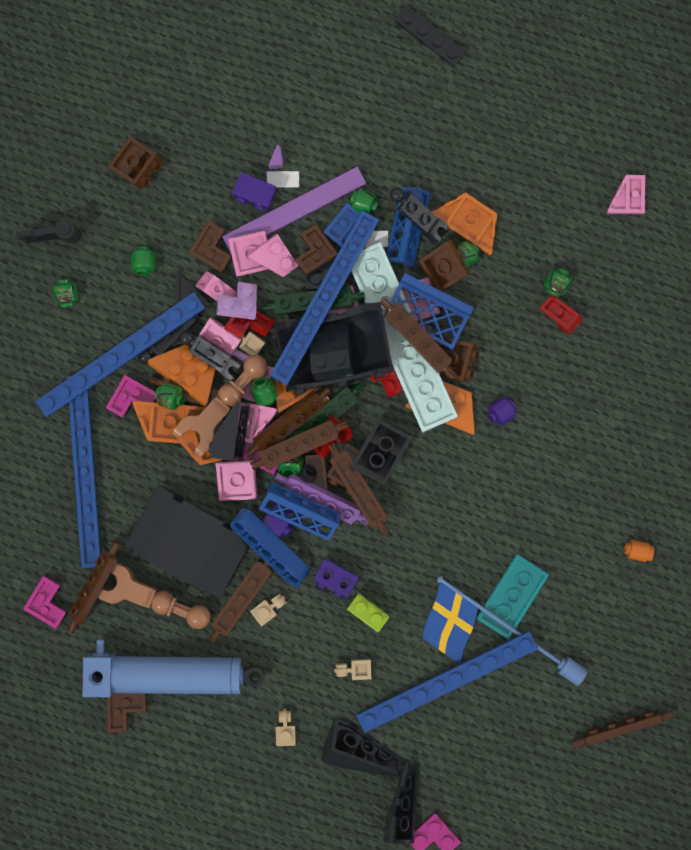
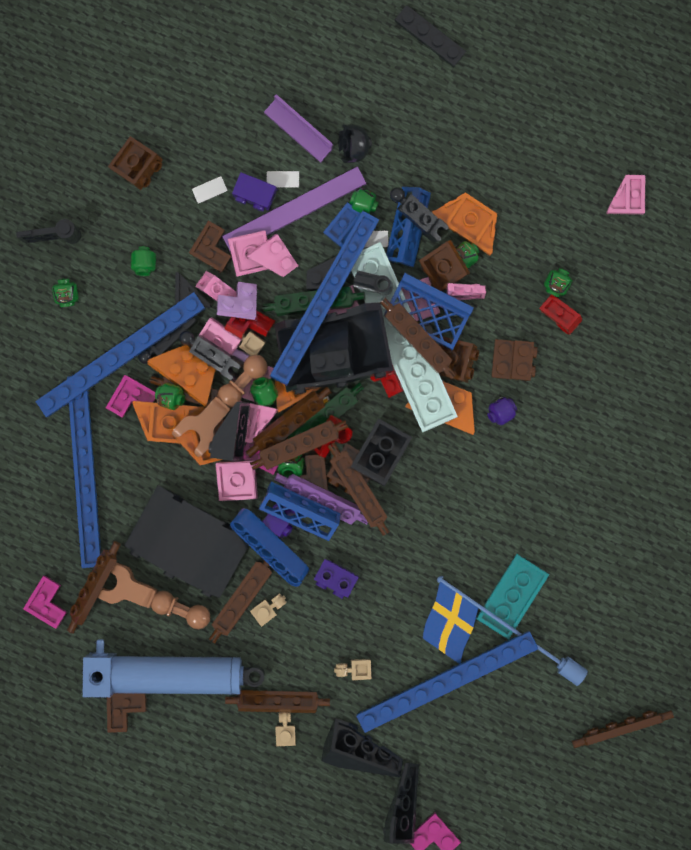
(209, 189): none -> white sticker
(277, 159): medium lavender slope -> none
(277, 701): none -> reddish brown plate
(299, 129): none -> medium lavender panel
(308, 473): black plate -> none
(320, 251): reddish brown plate -> none
(354, 143): none -> black cylinder
(368, 612): lime brick -> none
(371, 282): none -> black piece
(465, 291): none -> bright pink wing
(513, 360): none -> reddish brown plate
(639, 551): orange brick -> none

